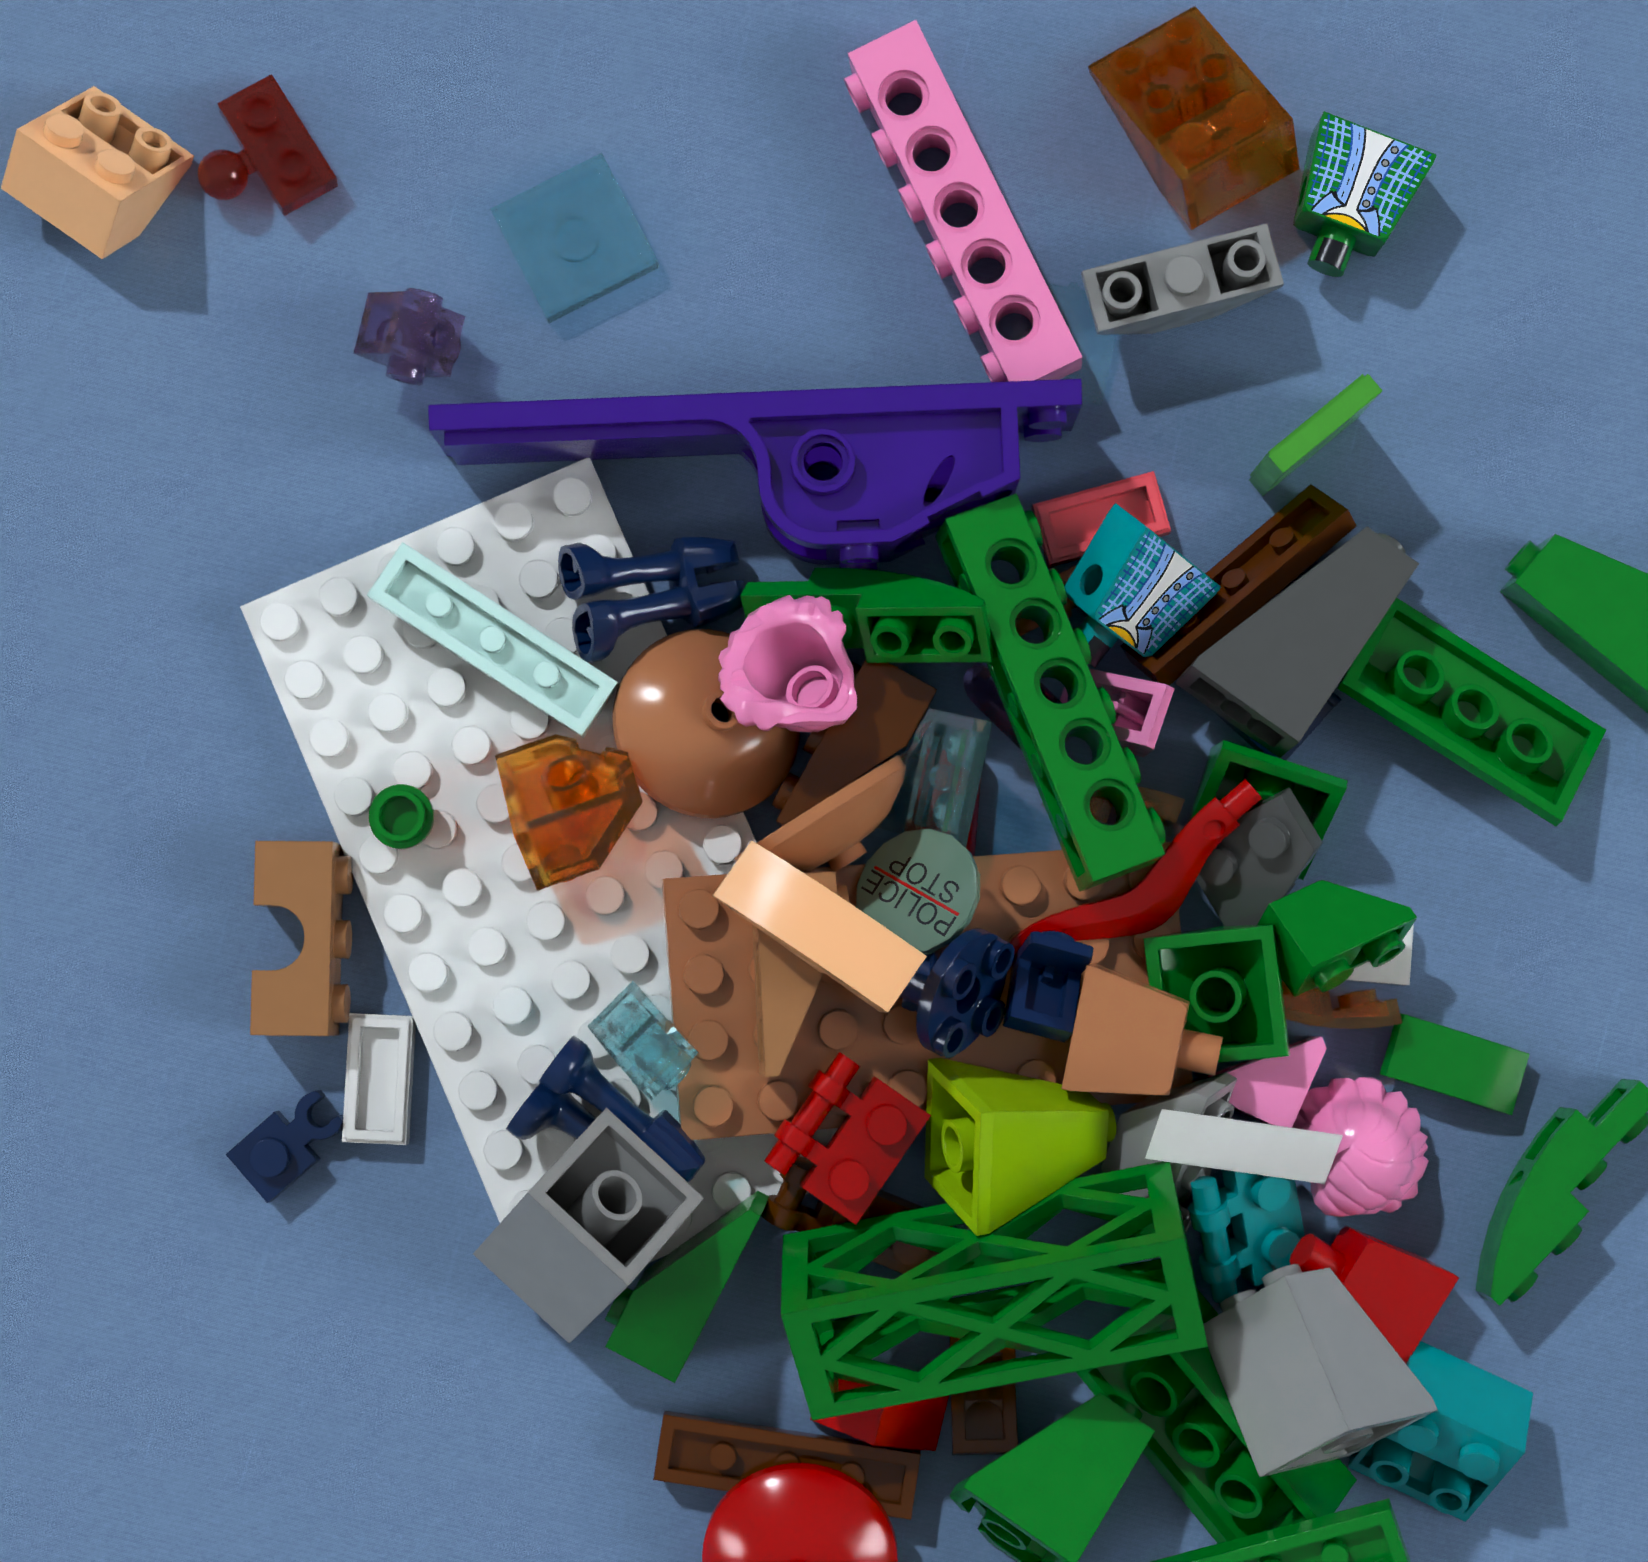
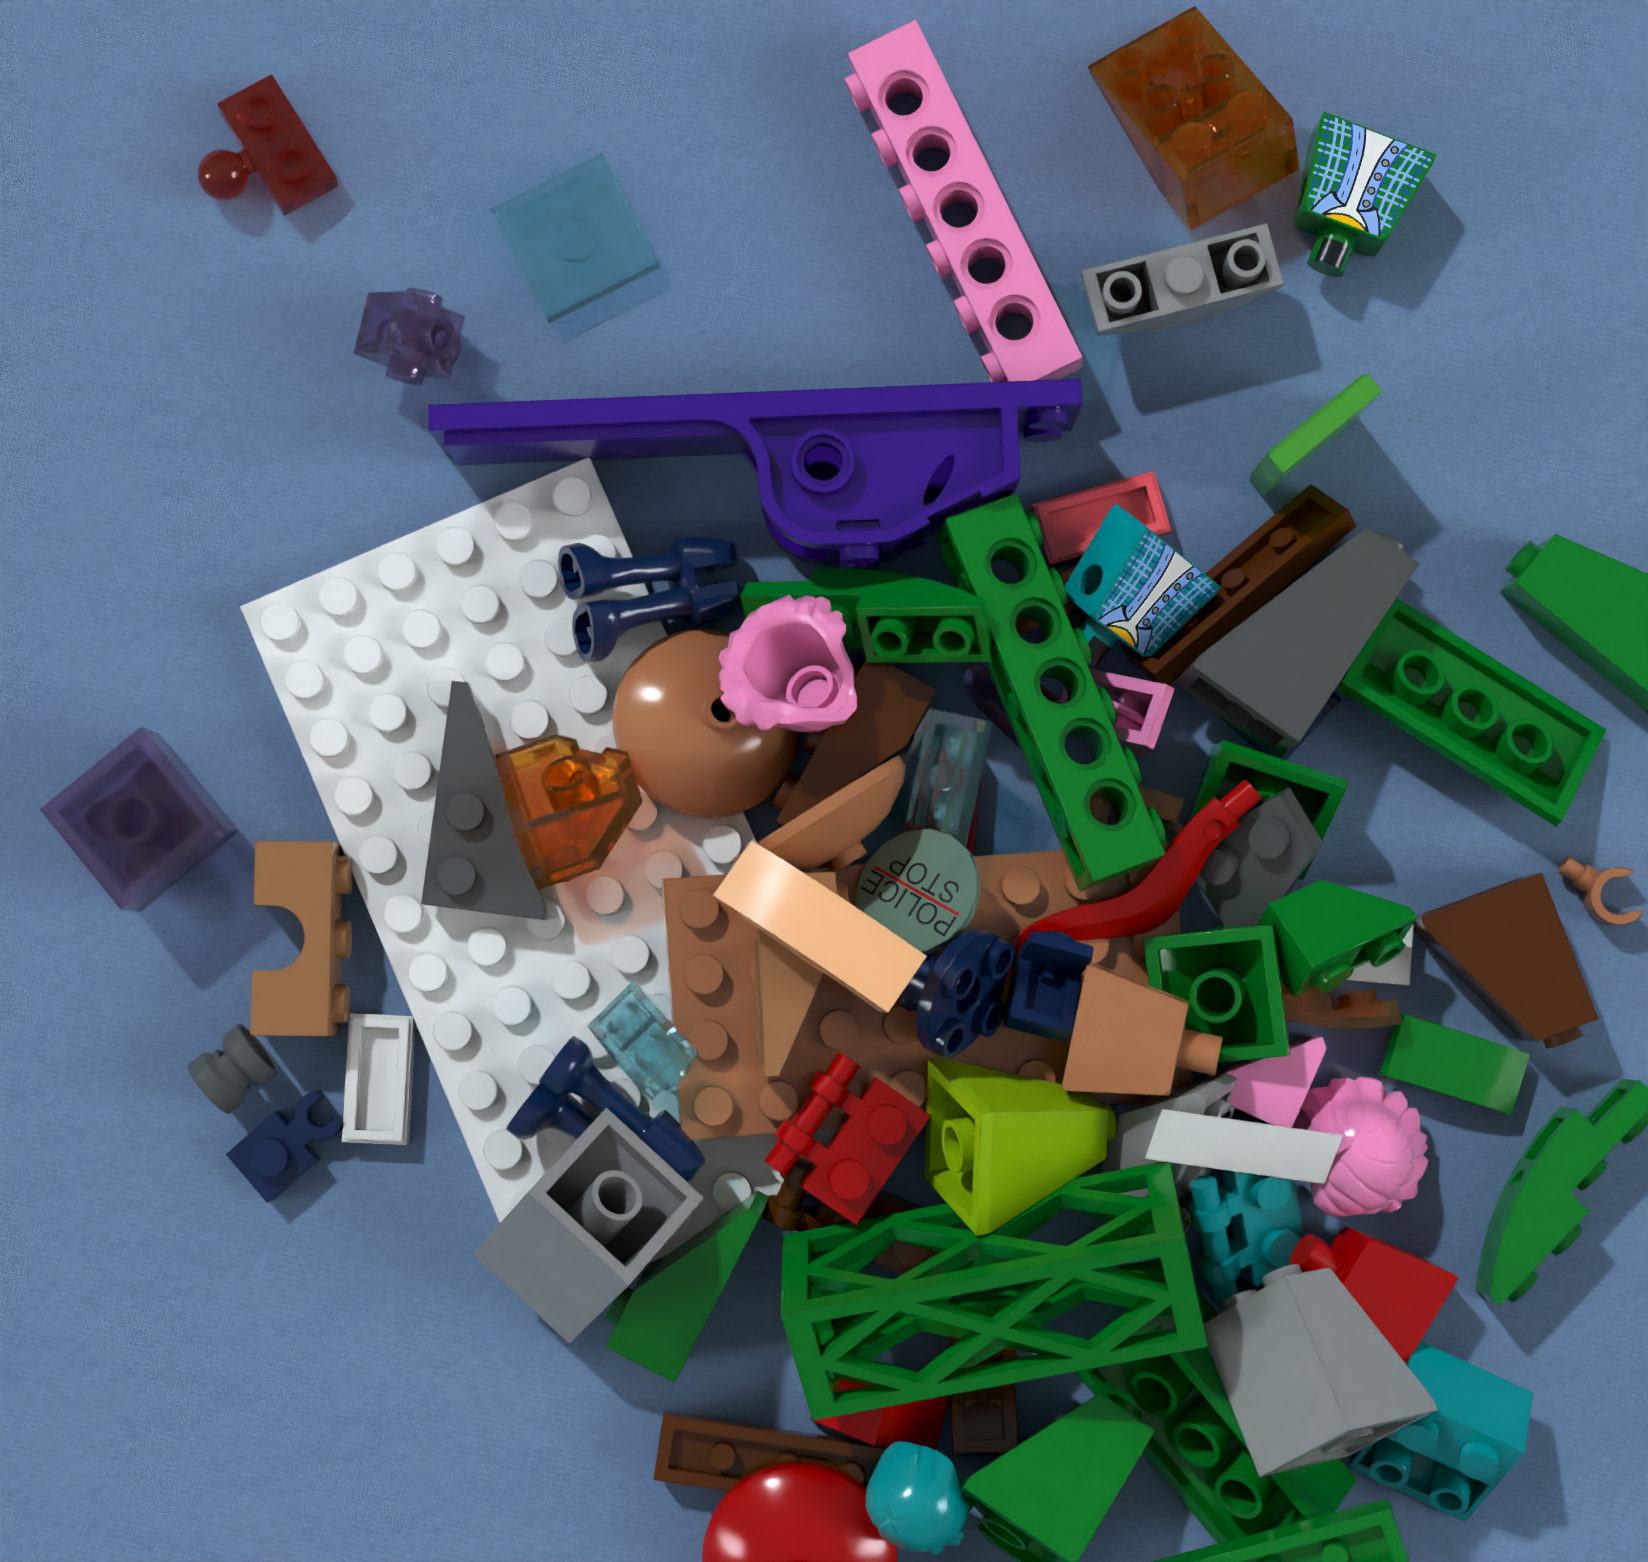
(94, 170): light nougat slope -> none
(139, 820): none -> clear purple brick
(228, 1073): none -> dark grey wheel
(401, 816): green plate -> none
(472, 843): none -> dark grey wing
(493, 640): light aqua plate -> none
(916, 1499): none -> teal hair
(1514, 958): none -> reddish brown slope
(1591, 883): none -> nougat piece

